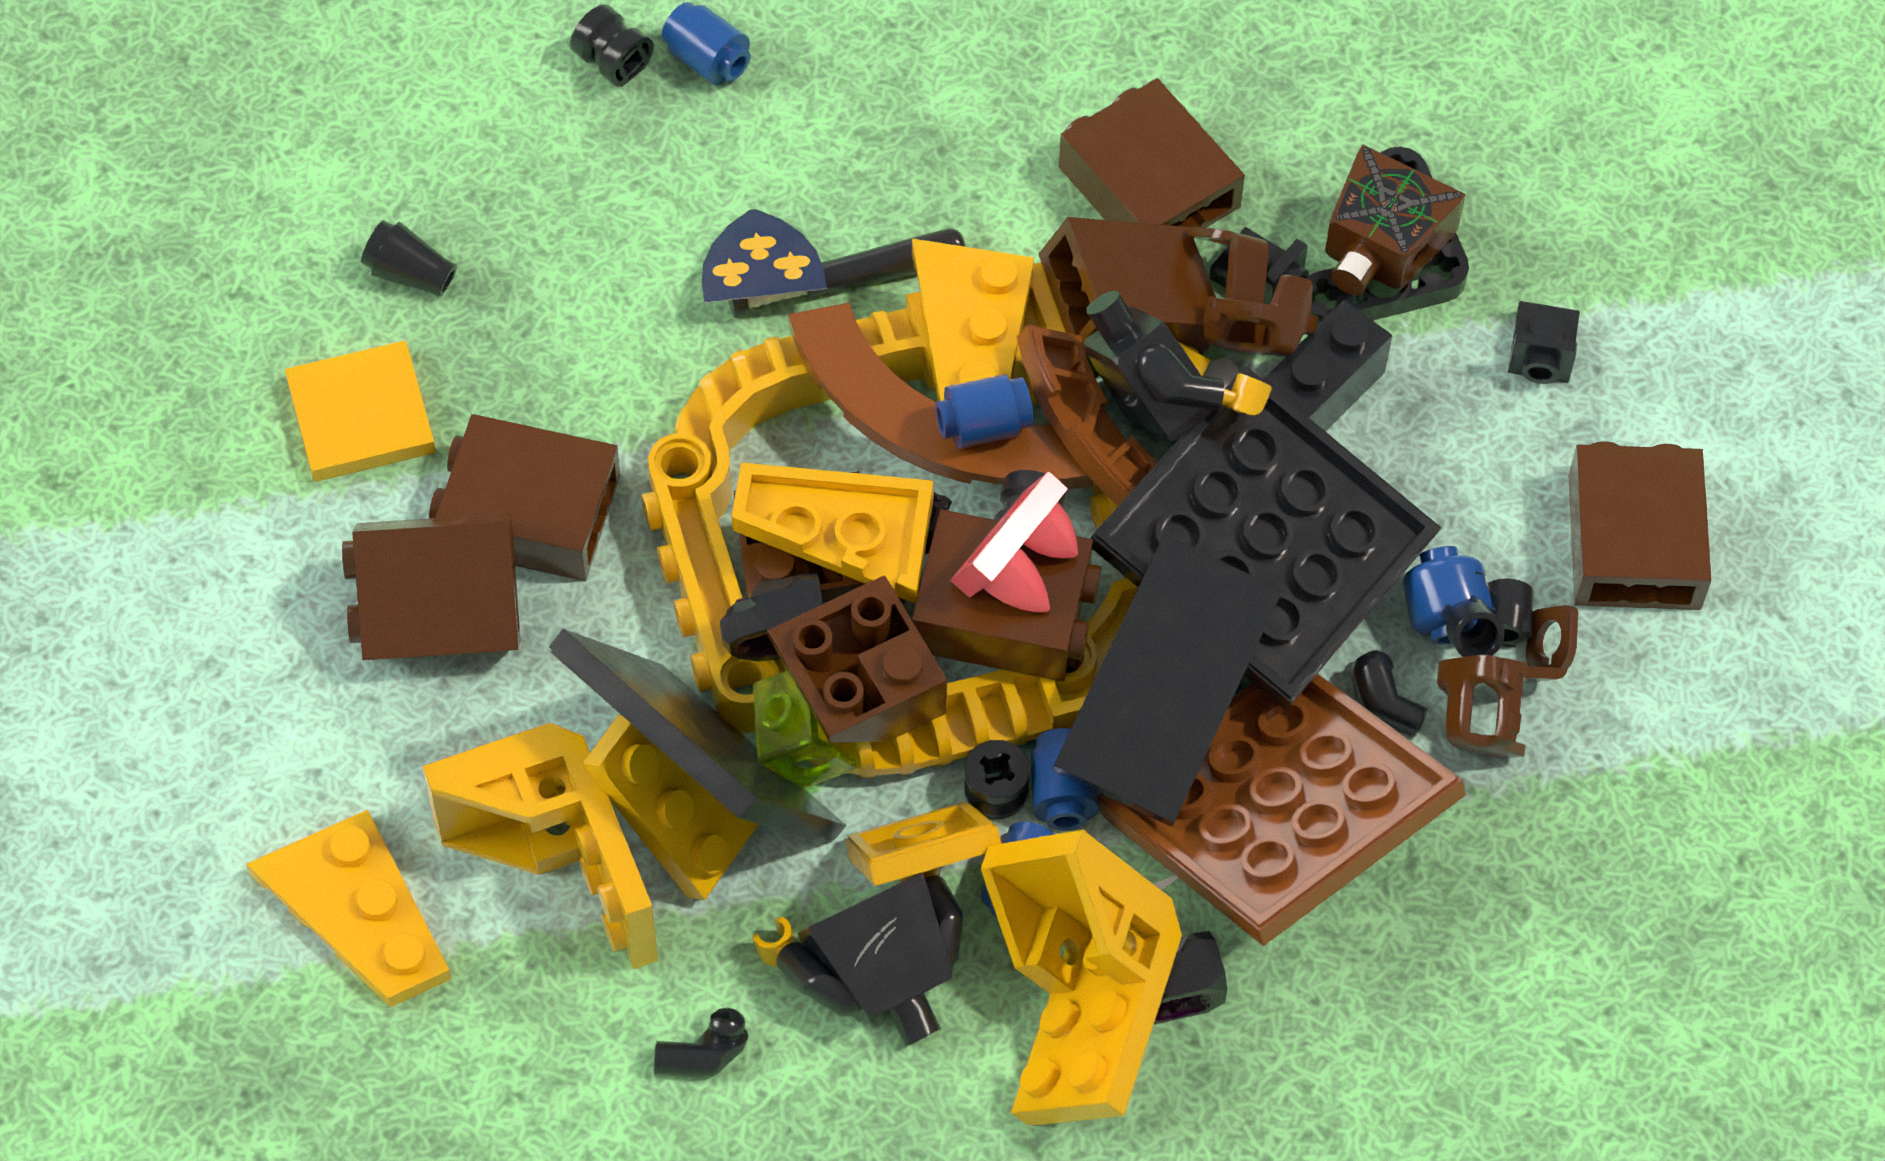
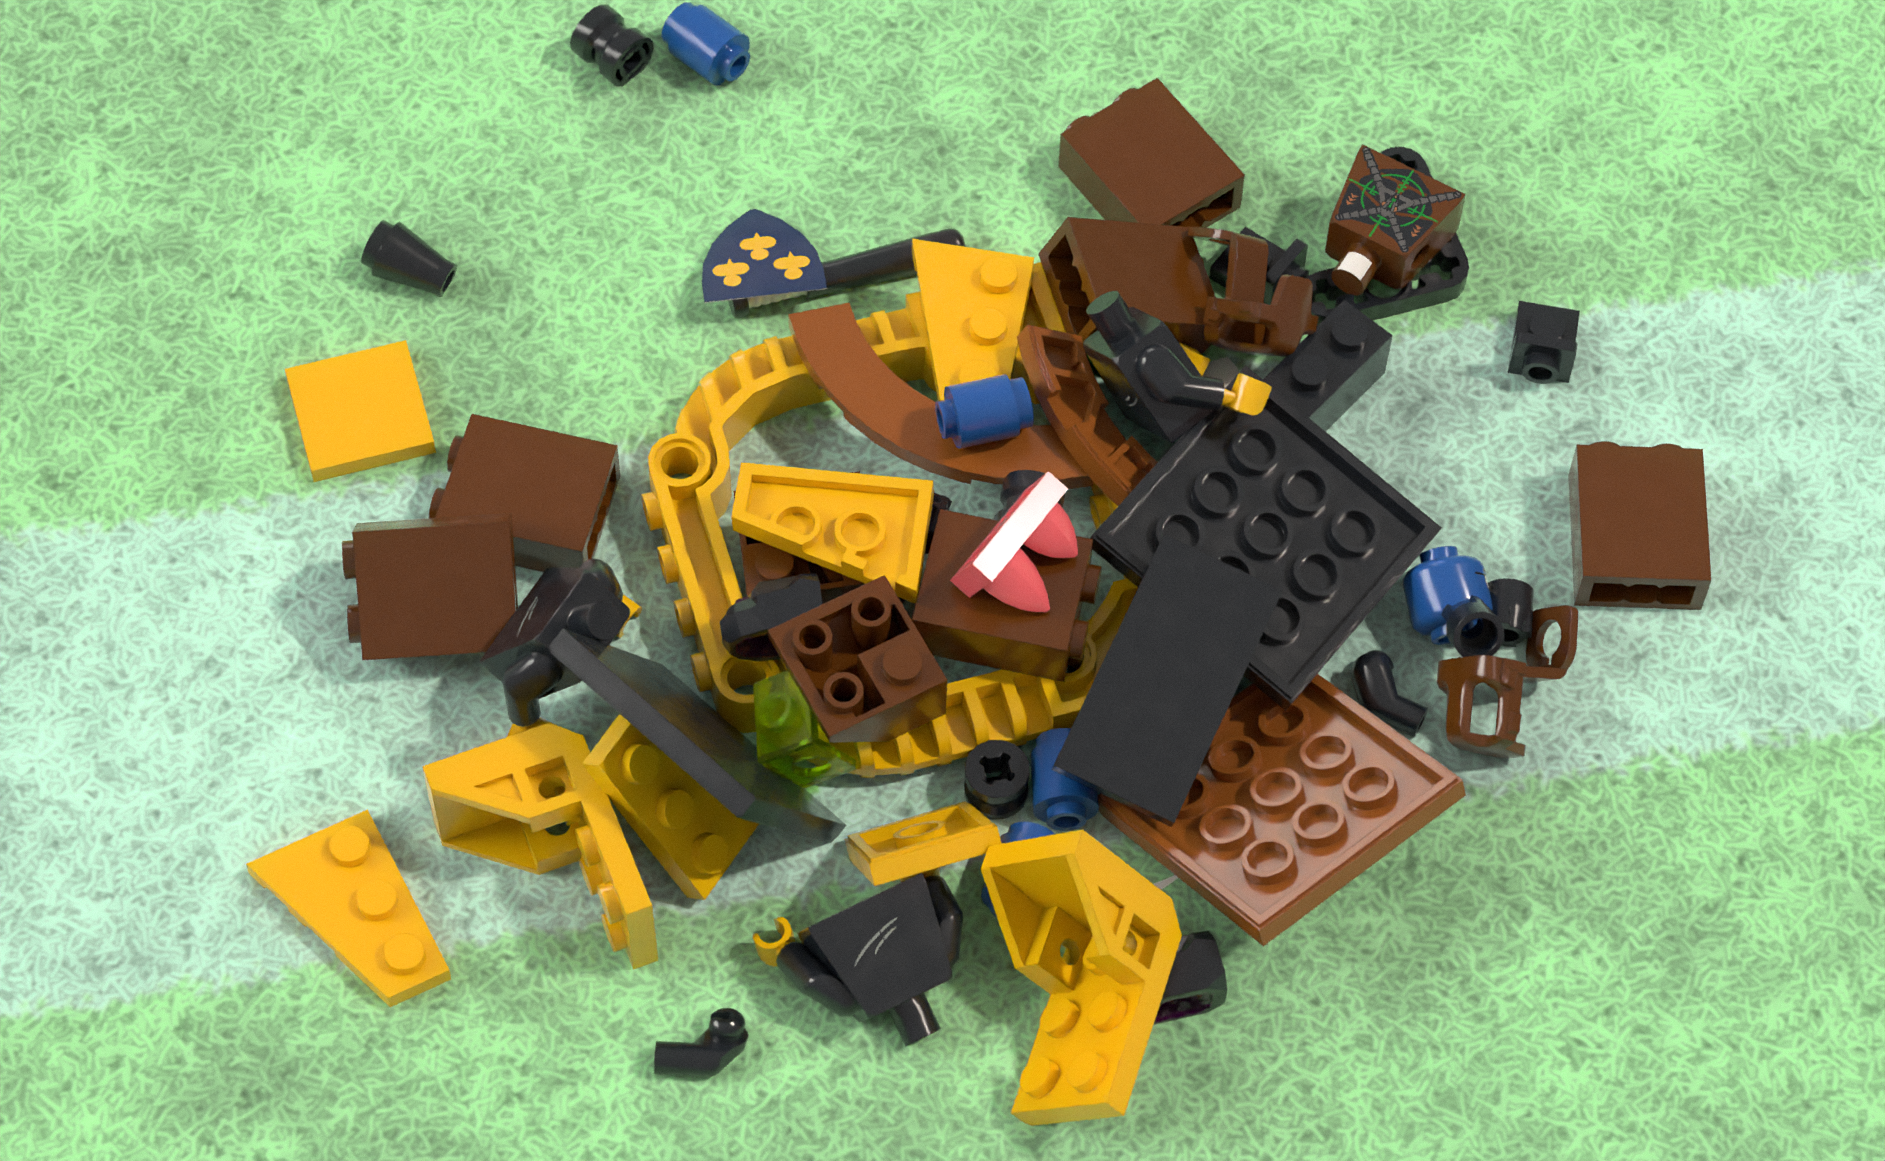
(575, 599): none -> black torso

